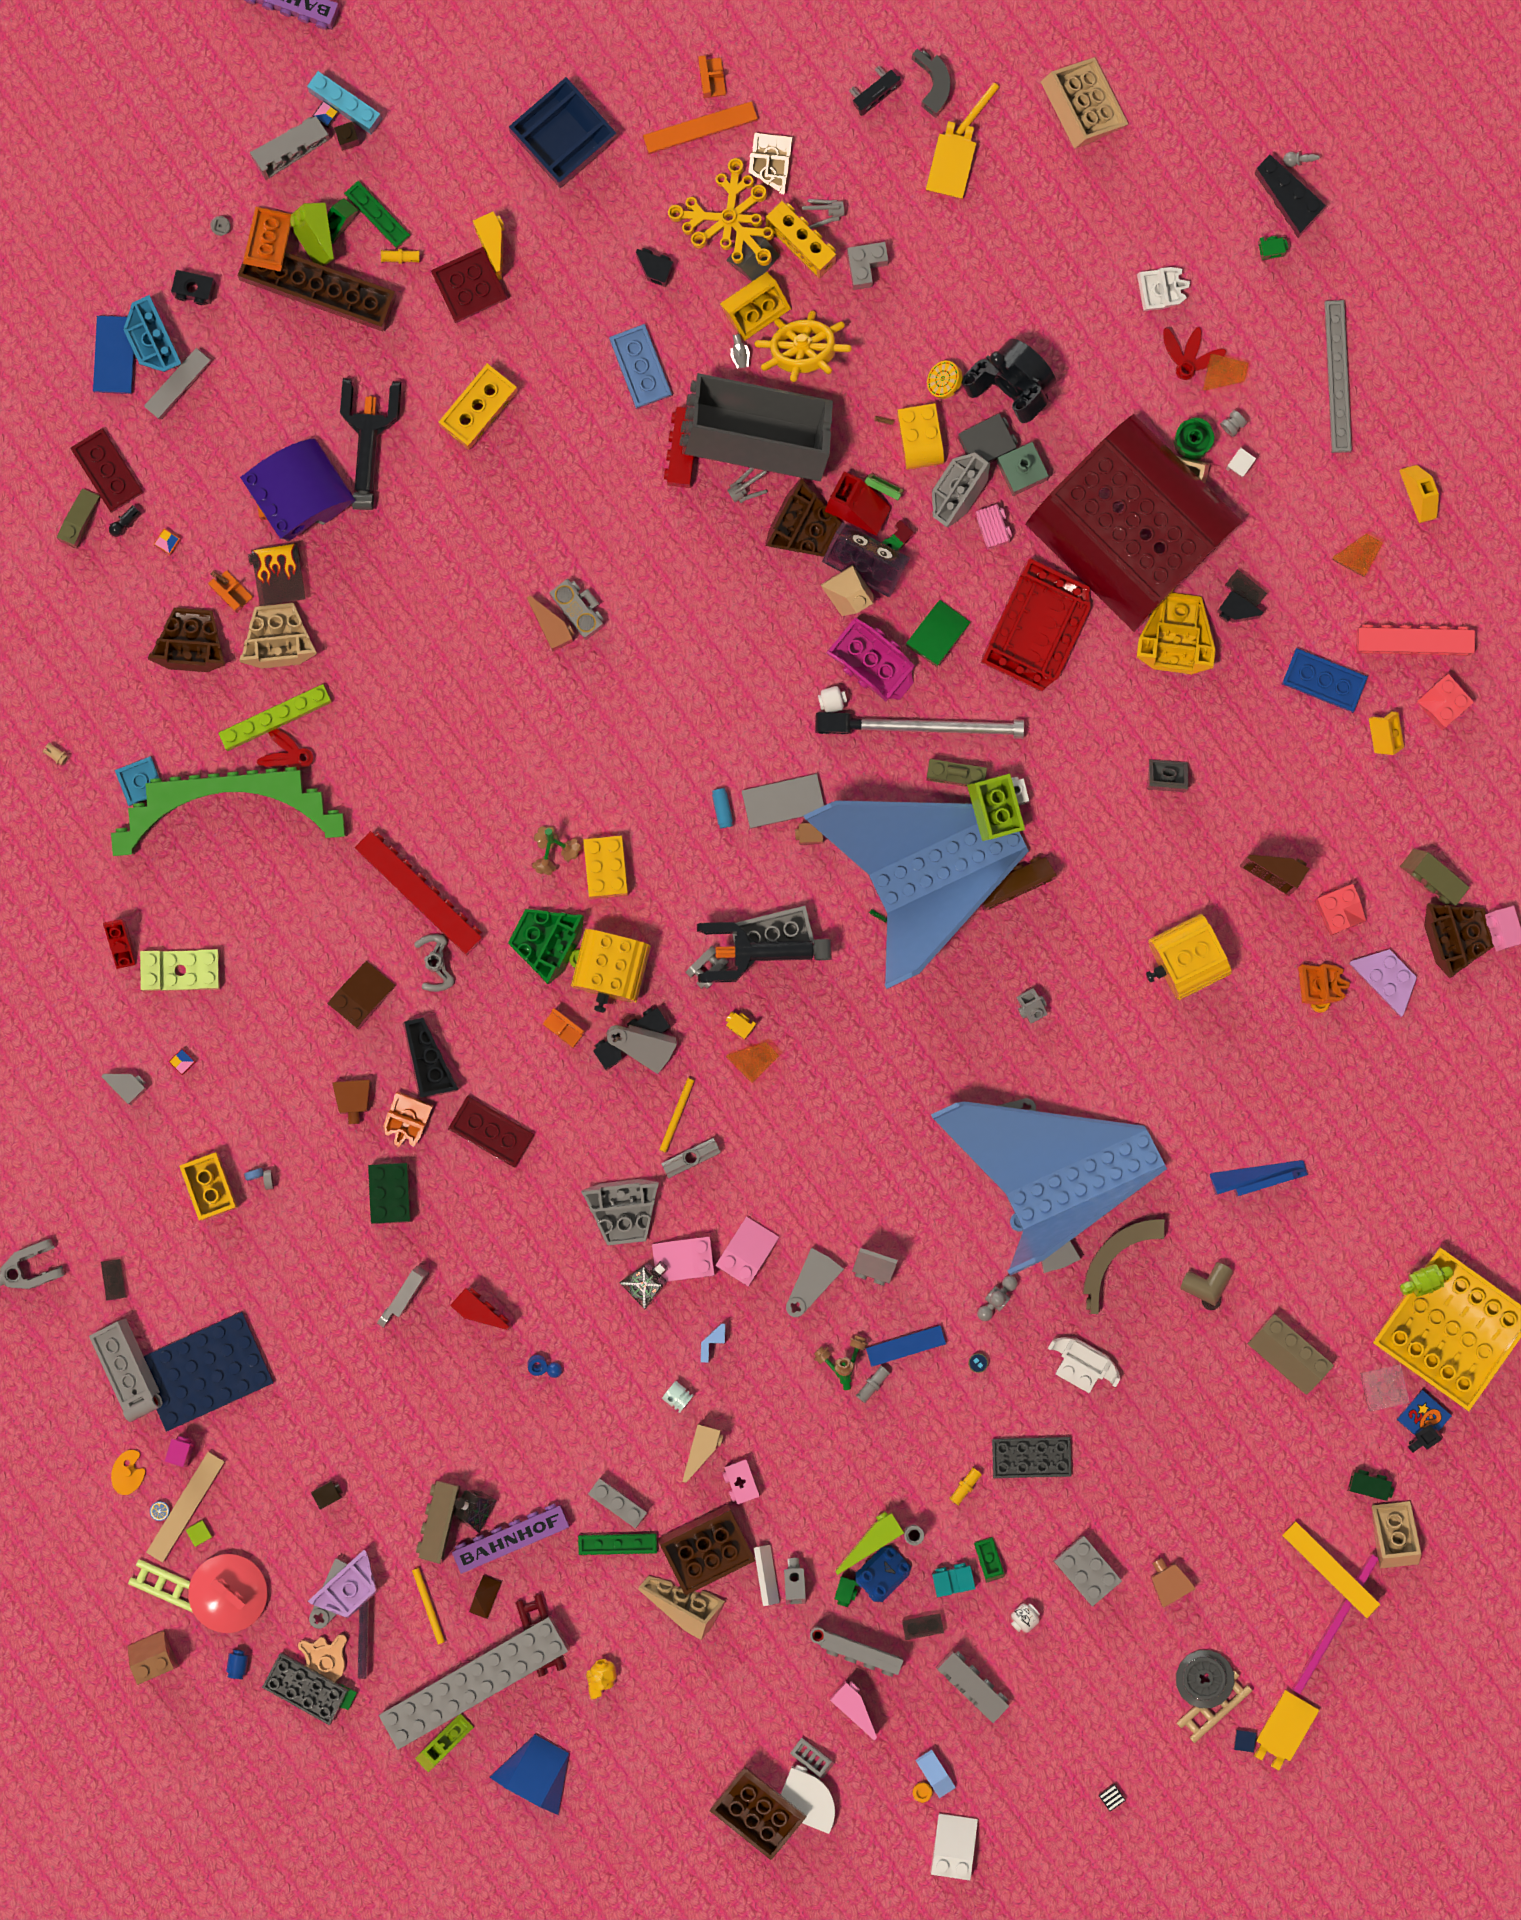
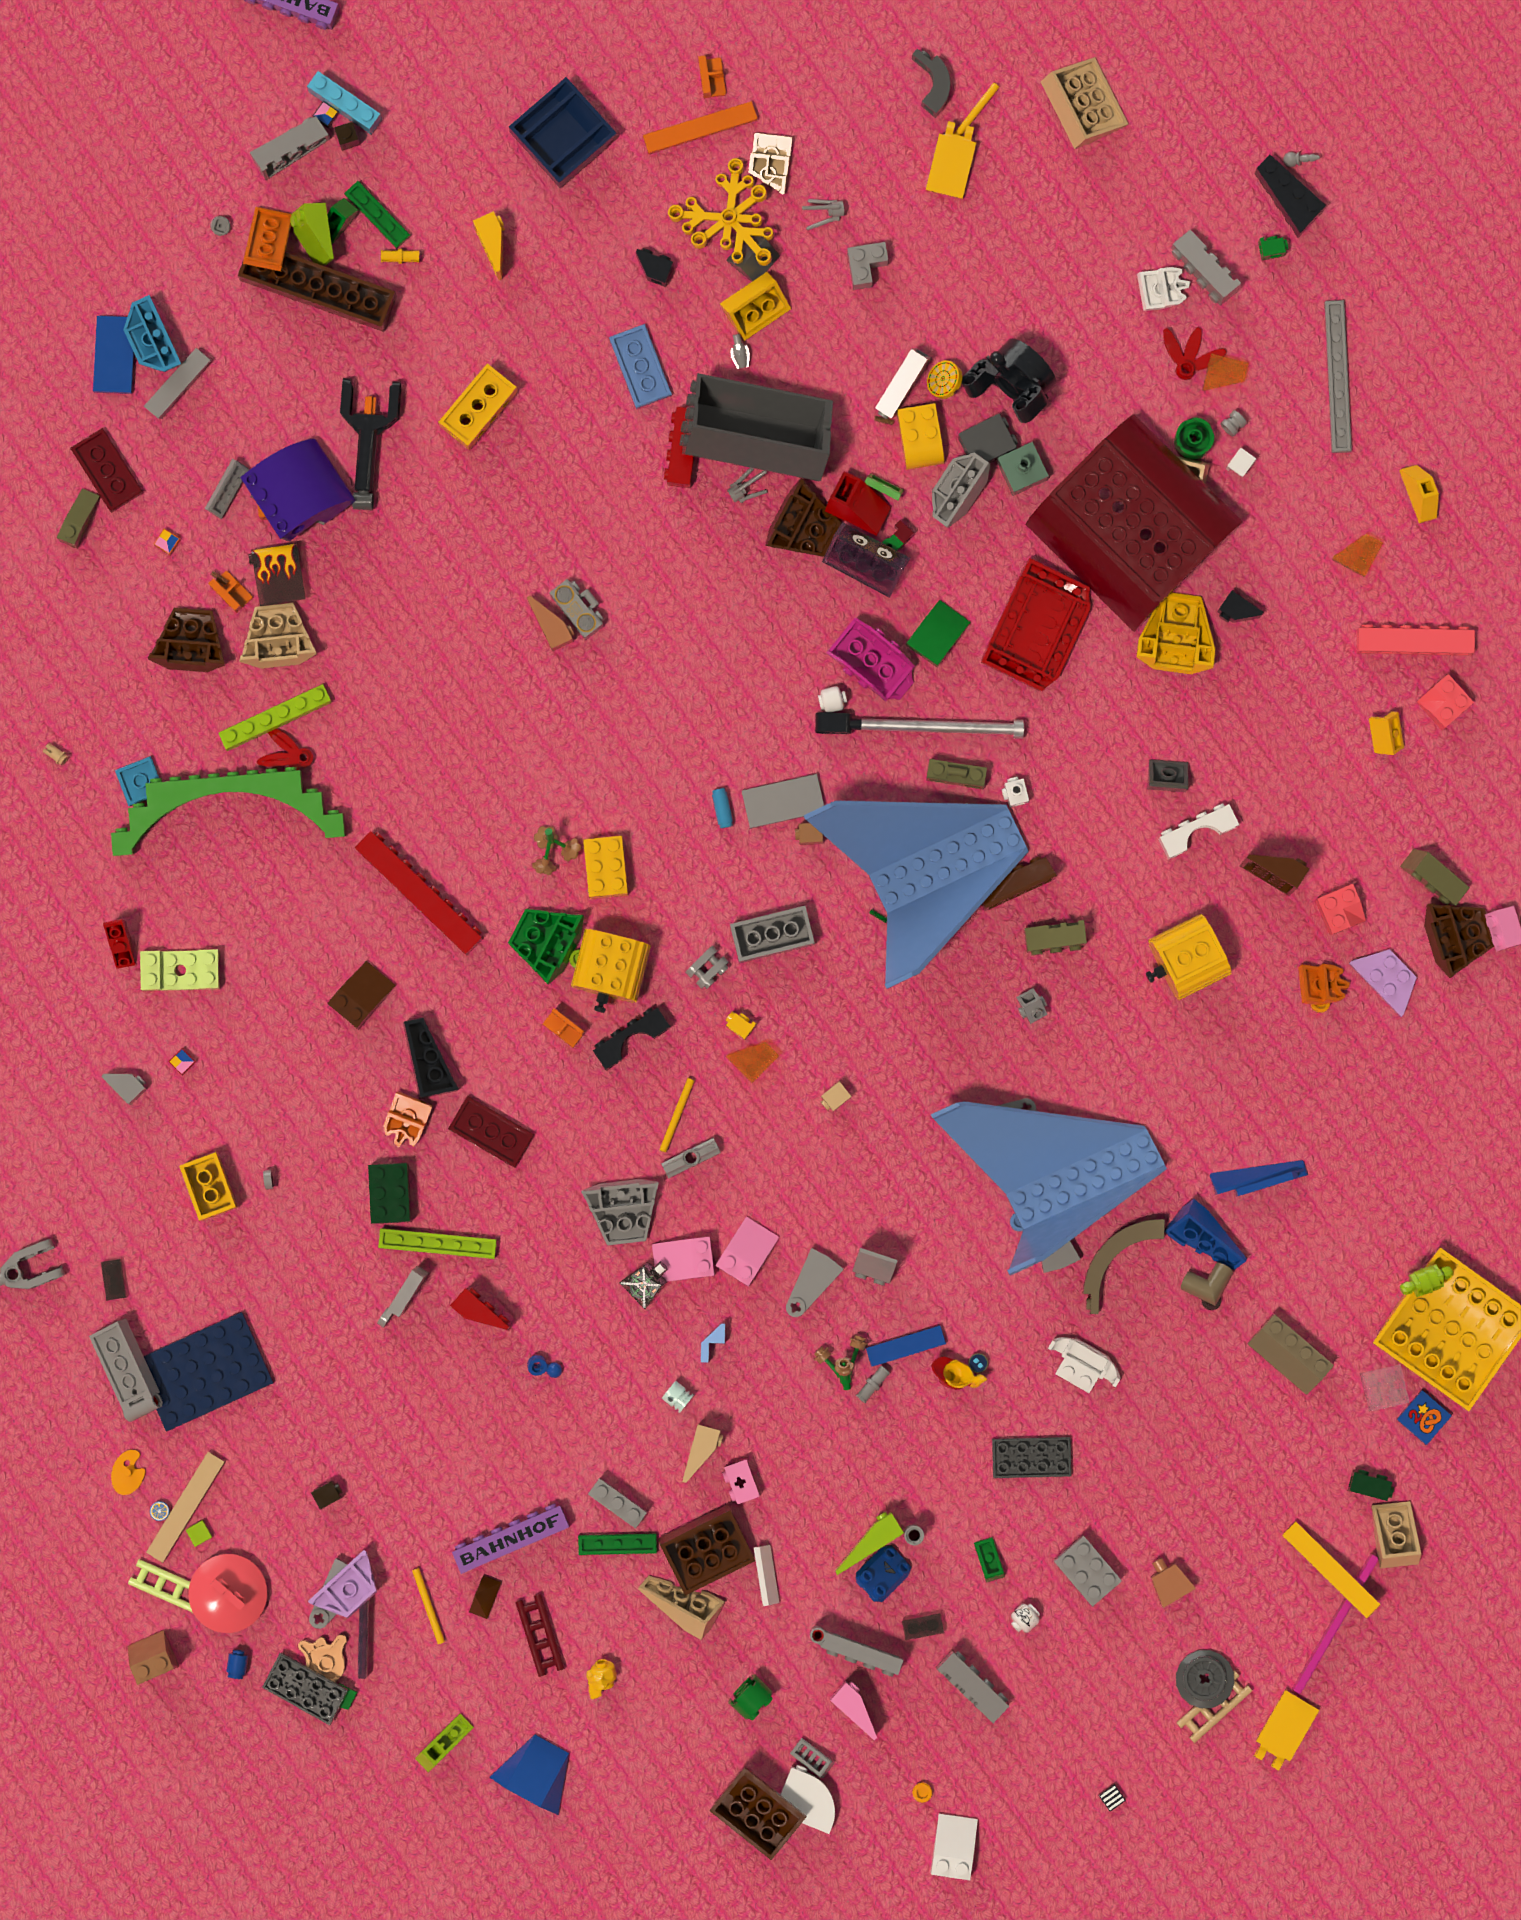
(117, 528): black pin -> none
(179, 1451): dark pink brick -> none
(184, 280): black brick -> none
(226, 489): none -> light grey plate
(254, 1174): medium blue tile -> none
(352, 1098): dark orange torso -> none
(437, 1243): none -> lime plate
(439, 1522): dark tan slope -> none
(441, 943): light grey piece -> none
(468, 284): dark red plate -> none
(473, 1508): clear smoke torso -> none
(474, 1682): light grey brick -> none
(643, 1045): light grey piece -> none
(748, 951): black piece -> none
(751, 1697): none -> green brick
(794, 1590): light grey torso -> none
(803, 346): yellow piece -> none
(819, 262): yellow brick -> none
(835, 1097): none -> tan brick
(845, 1591): green brick -> none
(848, 592): tan slope -> none
(876, 92): black piece -> none
(902, 383): none -> slope
(935, 1773): light blue slope -> none
(953, 1580): teal brick -> none
(955, 1374): none -> yellow hair
(965, 1486): yellow pin -> none
(993, 526): bright pink brick -> none
(996, 807): lime brick -> none
(997, 1298): light grey piece -> none
(1055, 938): none -> olive wedge
(1201, 1231): none -> blue wedge
(1205, 268): none -> light grey wedge
(1220, 820): none -> white arch
(1244, 1741): dark blue tile -> none
(1245, 588): clear smoke plate -> none
(1324, 680): blue tile -> none
(1426, 1437): black plate -> none

